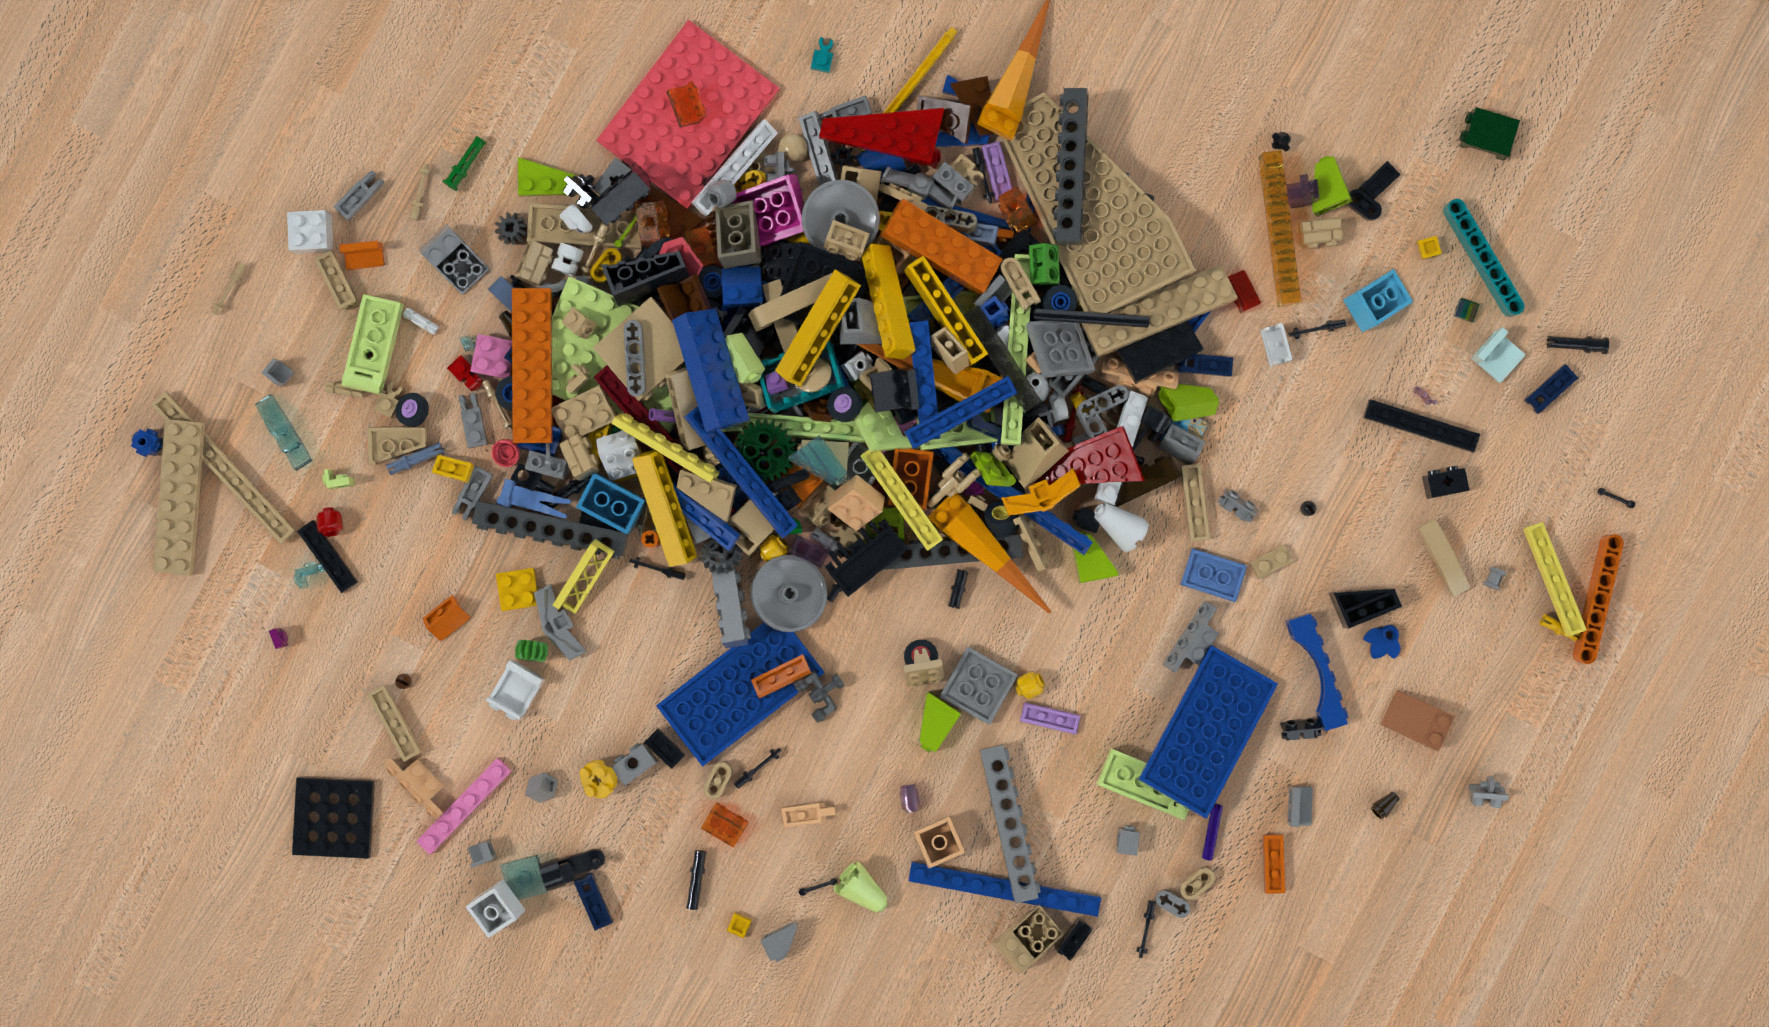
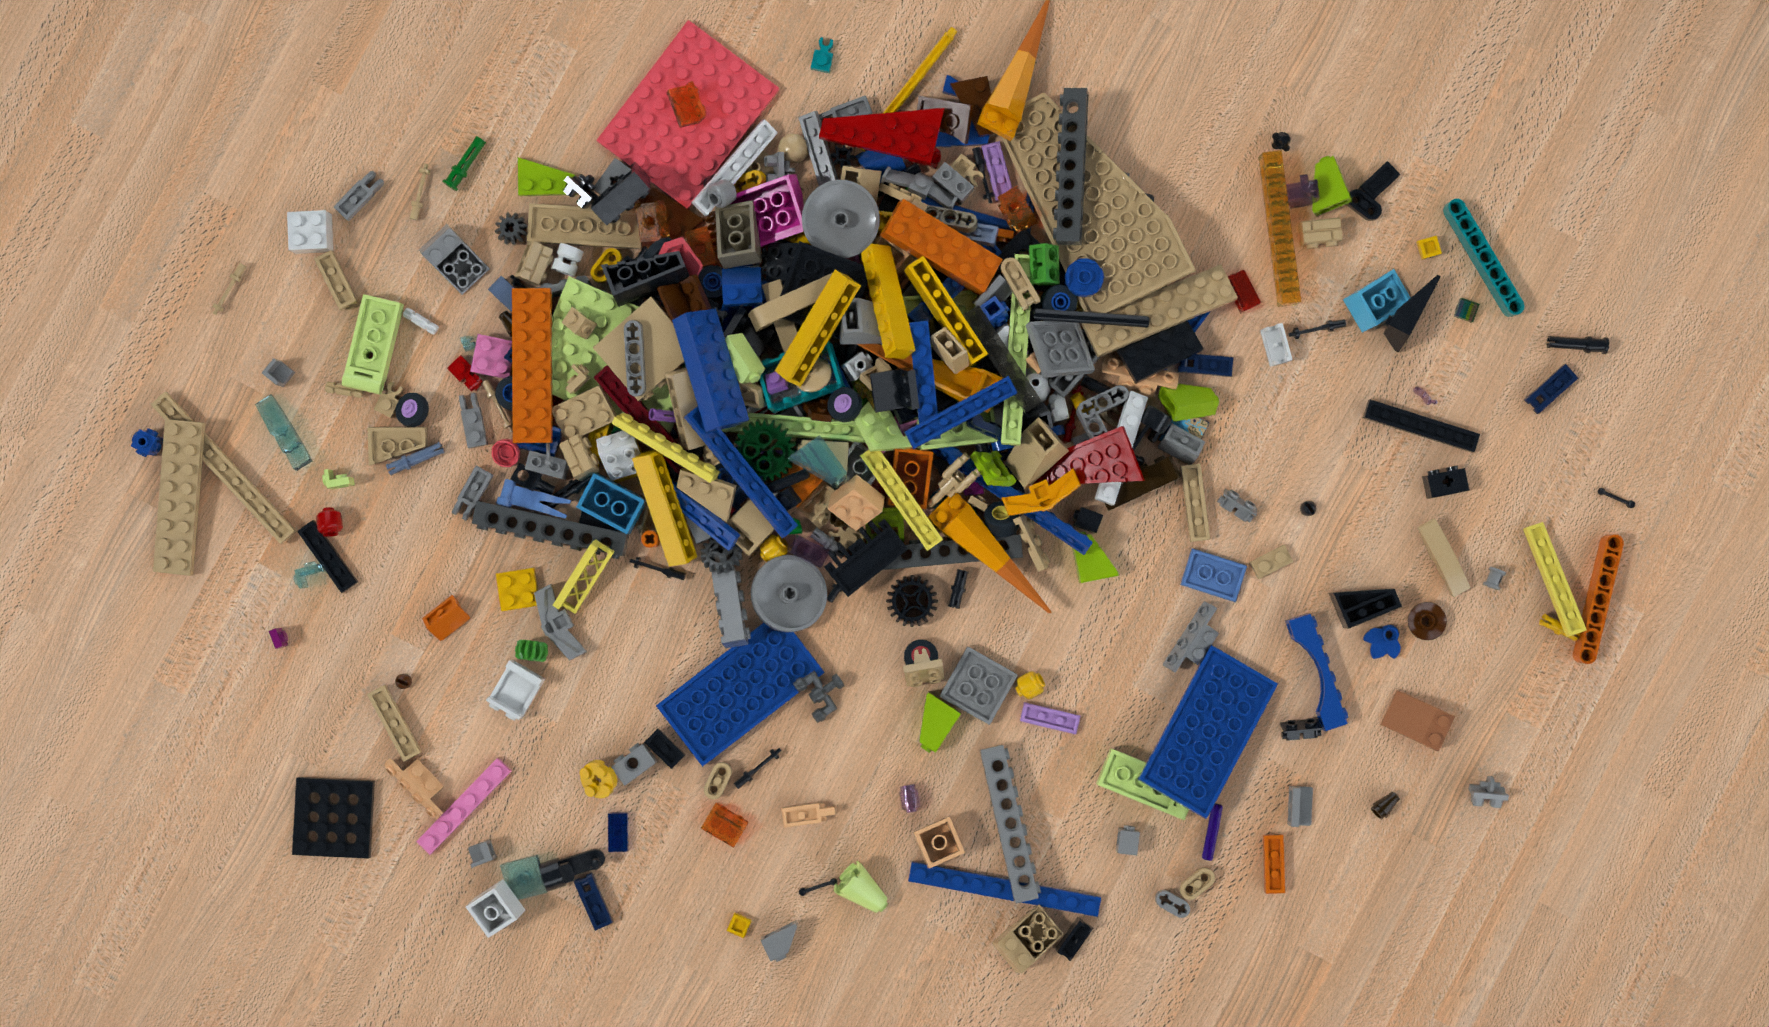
(363, 255): orange panel -> none
(453, 468): yellow plate -> none
(541, 787): light grey panel -> none
(575, 219): white rock -> none
(599, 237): tan piece -> none
(618, 243): lime hinge -> none
(618, 832): none -> clear blue plate
(696, 879): black pin -> none
(781, 676): orange plate -> none
(846, 240): tan bracket -> none
(923, 609): none -> black gear
(1001, 452): tan plate -> none
(1084, 277): none -> blue tile
(1121, 525): white cone -> none
(1148, 915): black piece -> none
(1406, 317): none -> black wedge
(1436, 621): none -> reddish brown dish
(1489, 132): dark green panel -> none
(1498, 355): light aqua bracket -> none

